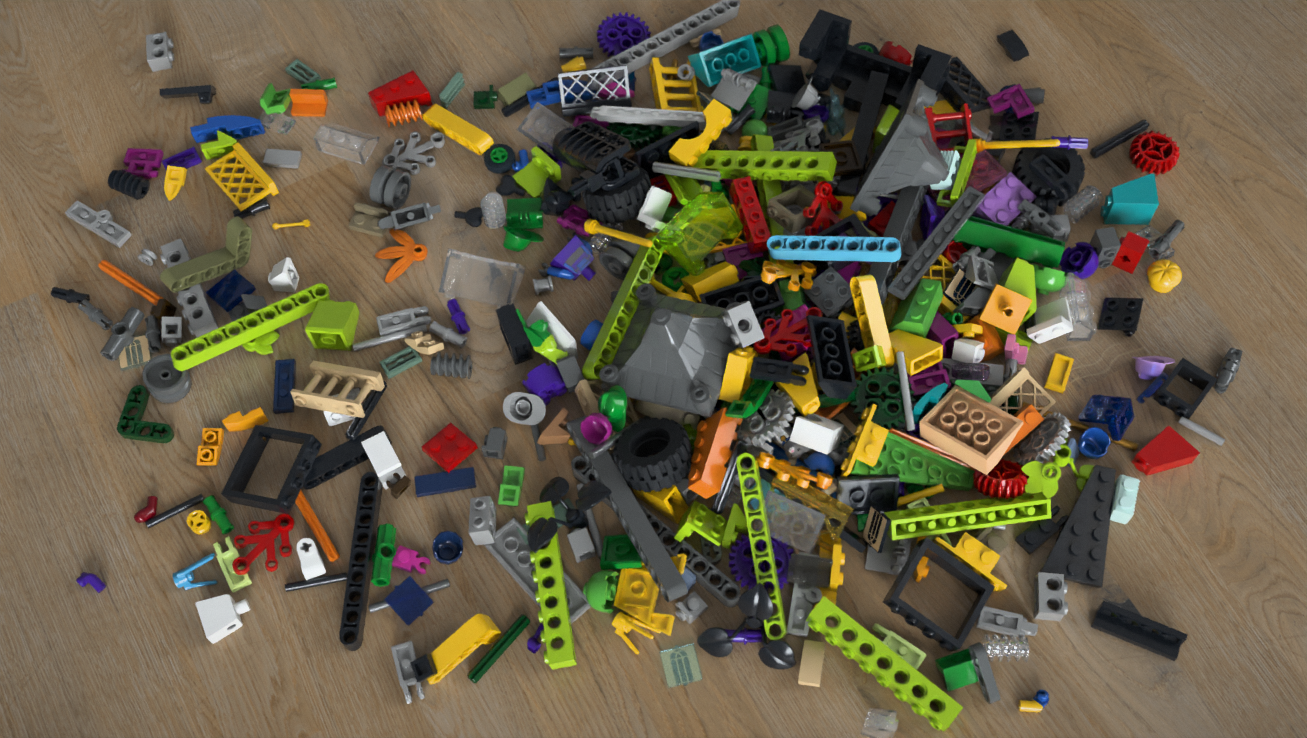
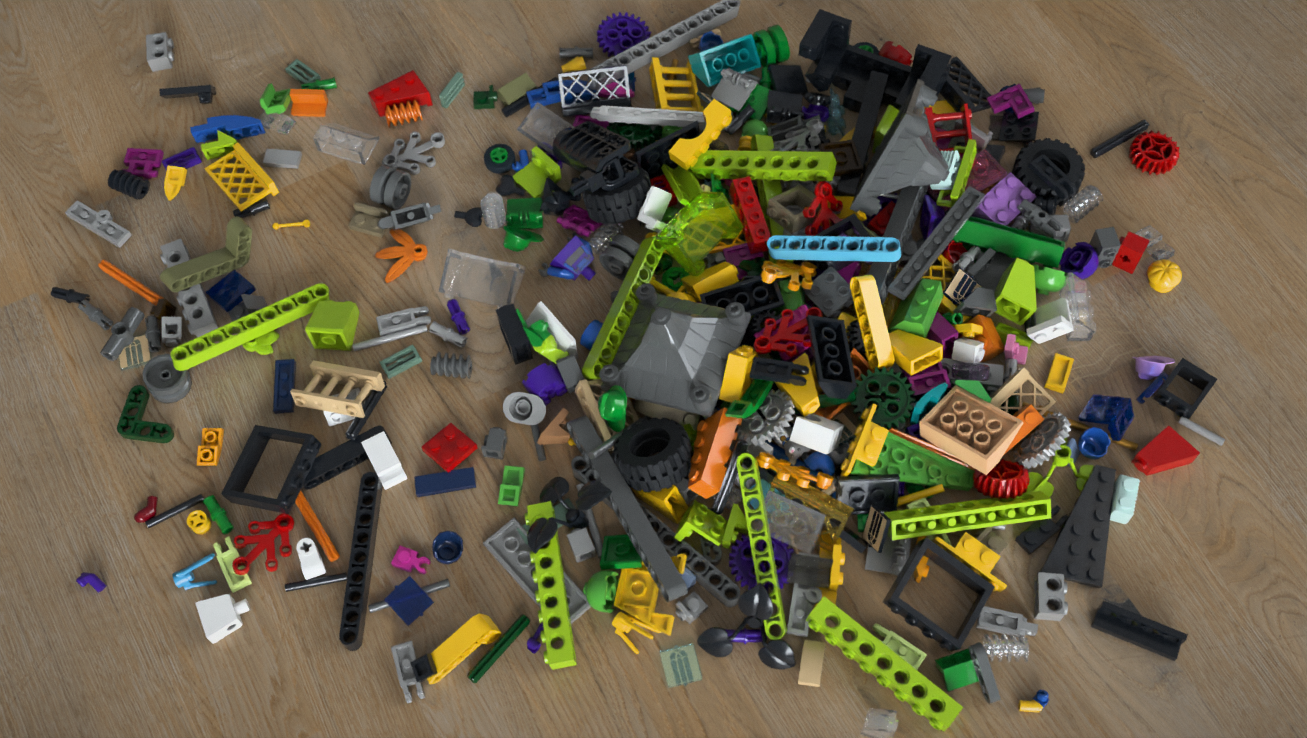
(147, 257): light grey bush -> none
(238, 422): light orange slope -> none
(284, 276): white slope -> none
(383, 565): green piece -> none
(400, 486): dark brown tile -> none
(424, 343): tan slope -> none
(457, 129): yellow beam -> none
(482, 520): light grey brick -> none
(543, 285): light grey bush -> none
(593, 226): yellow piece -> none
(596, 428): magenta hair -> none
(685, 171): light grey axle -> none
(686, 67): light grey bush -> none
(752, 331): light grey brick -> none
(806, 97): light grey piece -> none
(869, 358): lime slope -> none
(905, 391): light grey bar -> none
(981, 272): light grey slope -> none
(982, 145): yellow piece -> none
(1005, 309): light orange tile -> none
(1013, 45): black slope -> none
(1039, 480): lime plate -> none
(1071, 142): dark purple axle -> none
(1121, 314): black hinge -> none
(1131, 202): teal slope -> none
(1164, 242): dark grey pin -> none
(1228, 369): dark grey hinge -> none

